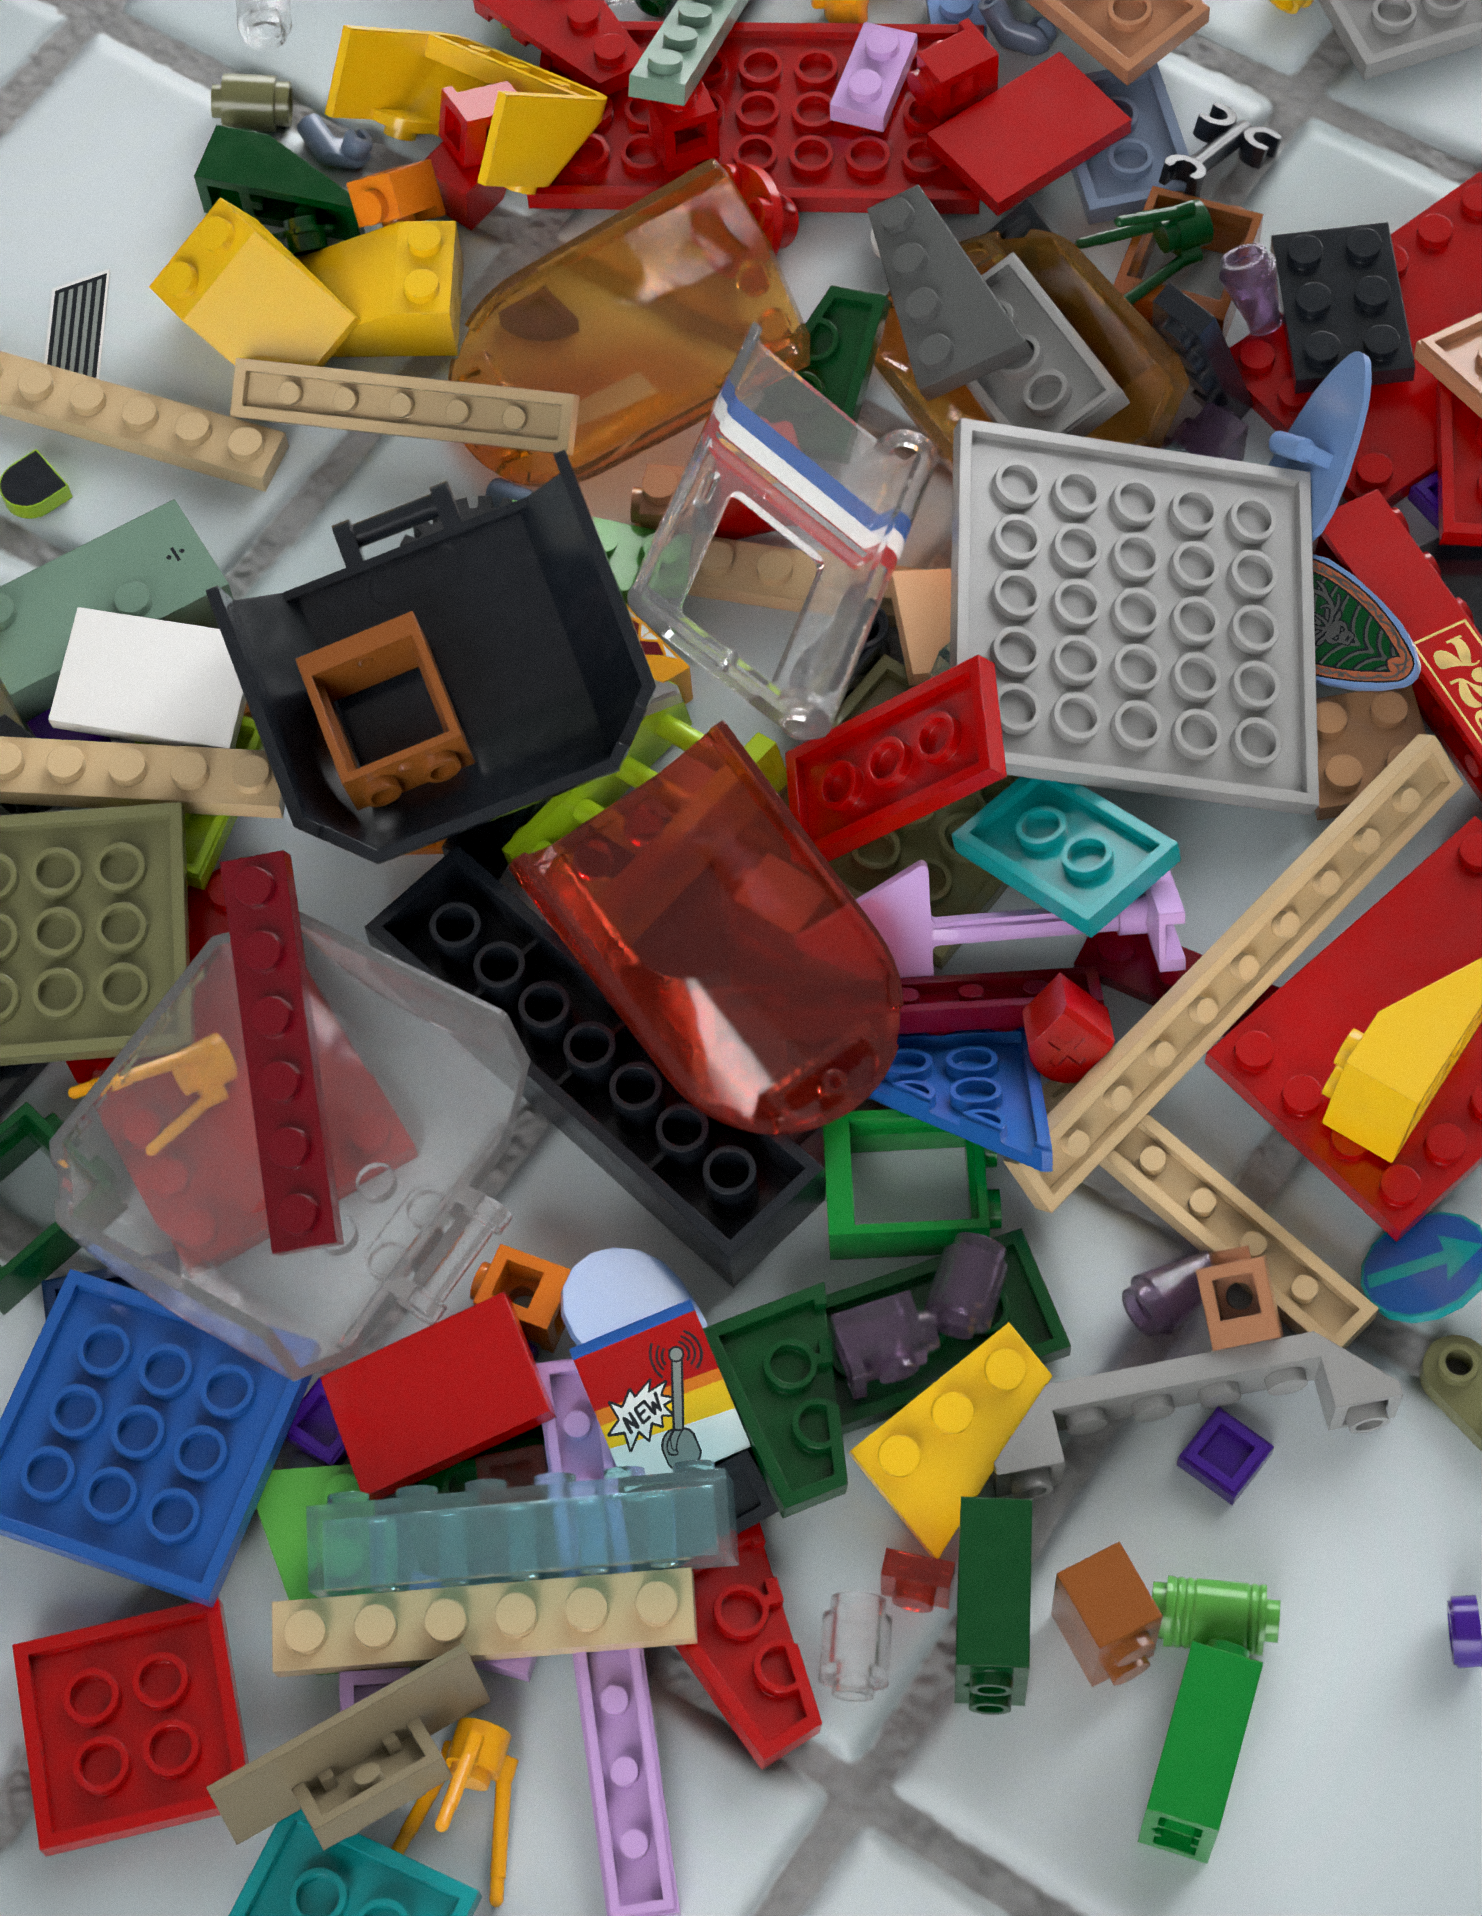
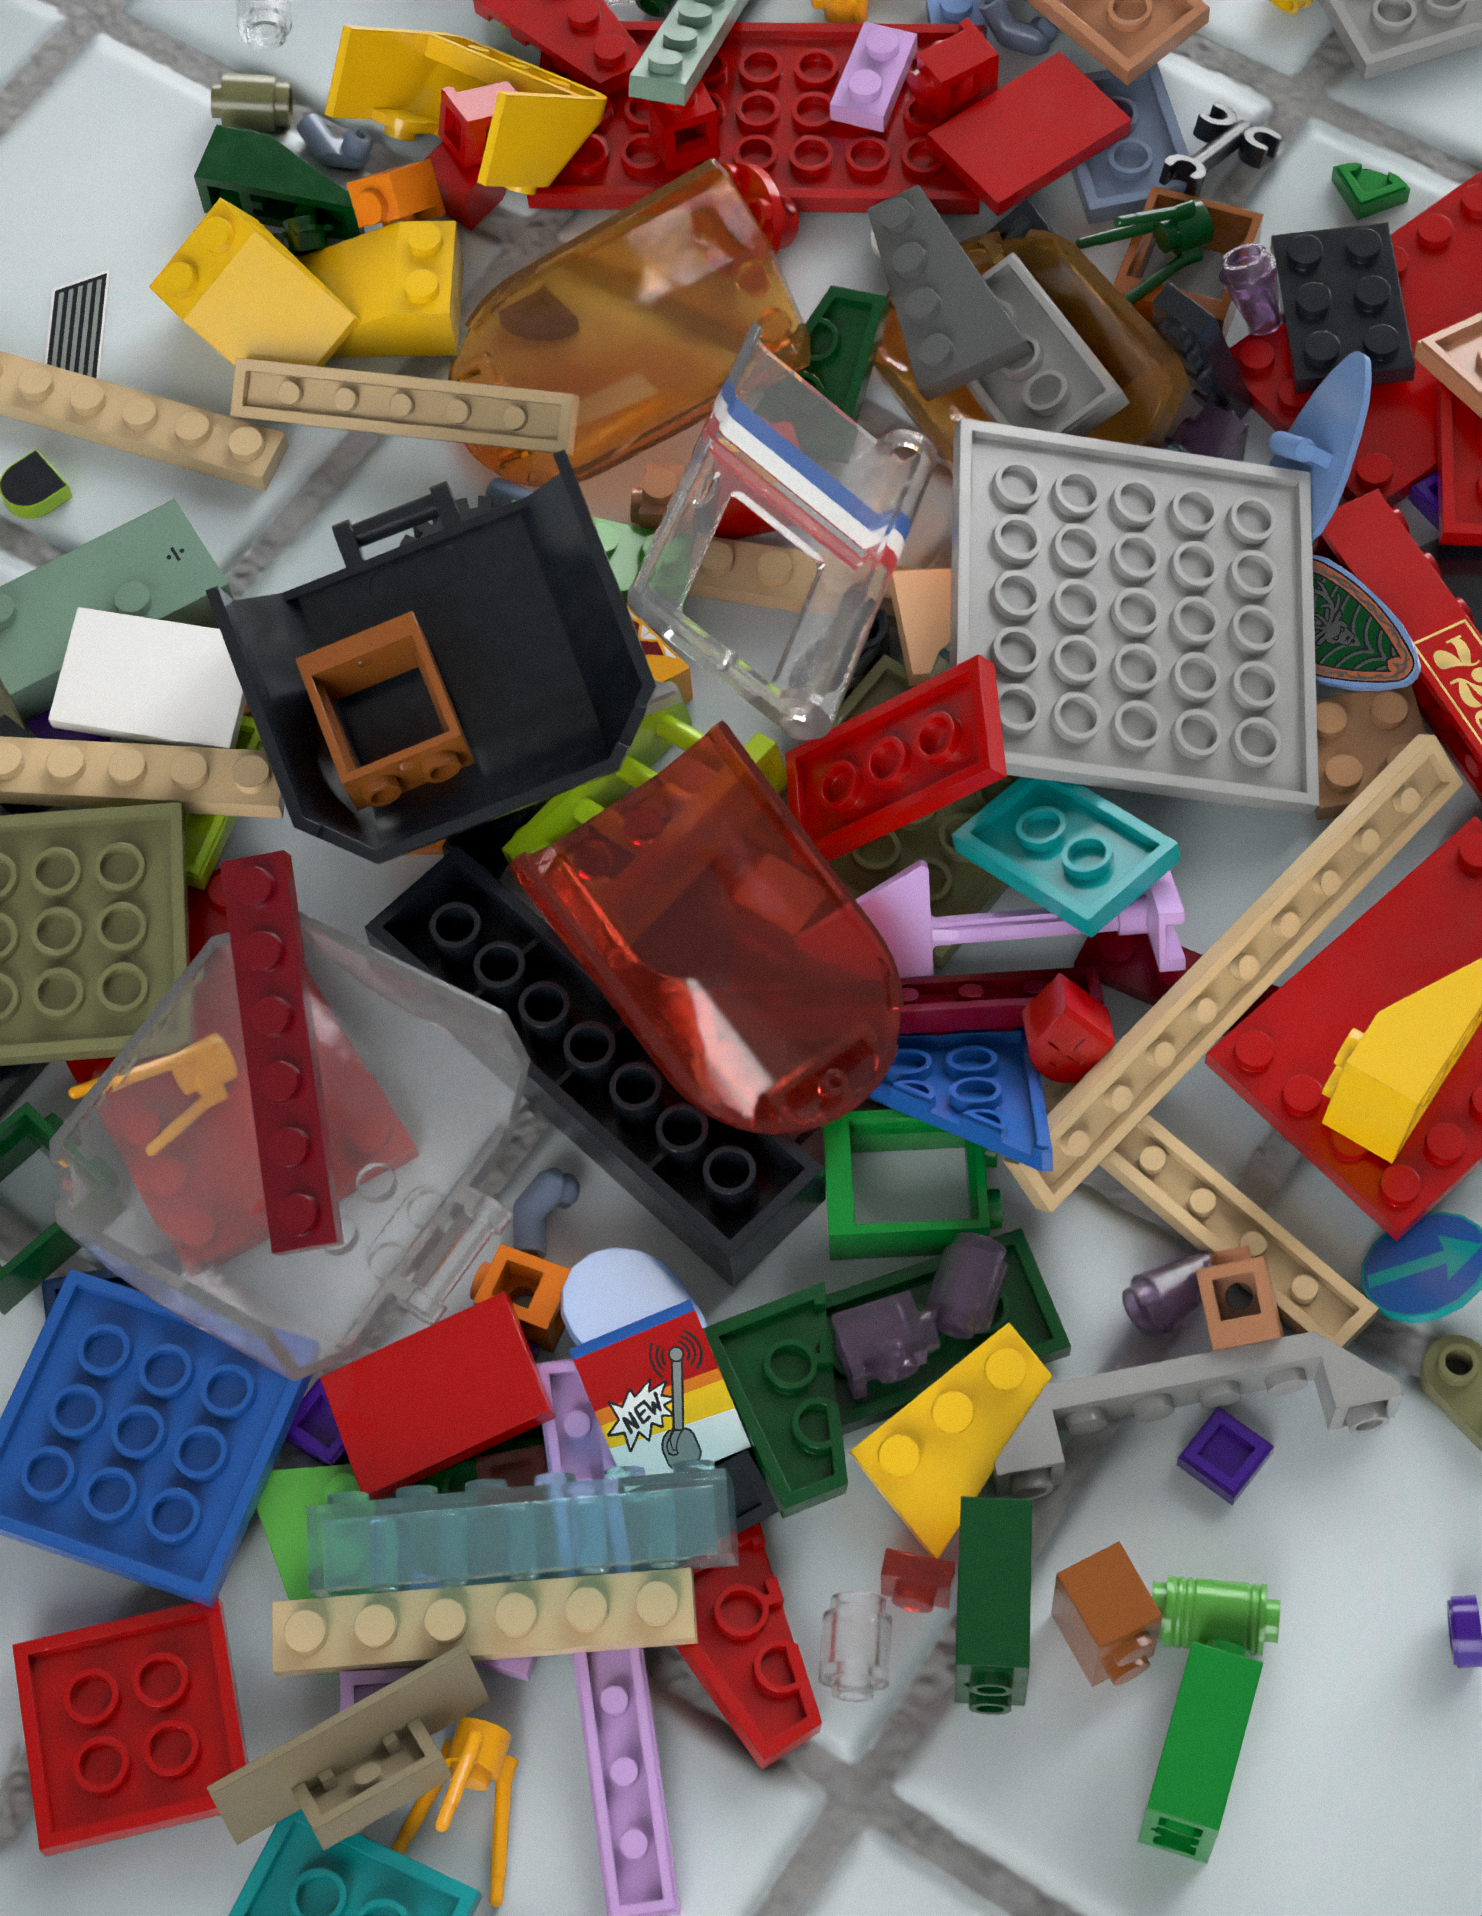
(535, 1203): none -> sand blue arm
(1368, 190): none -> green tile

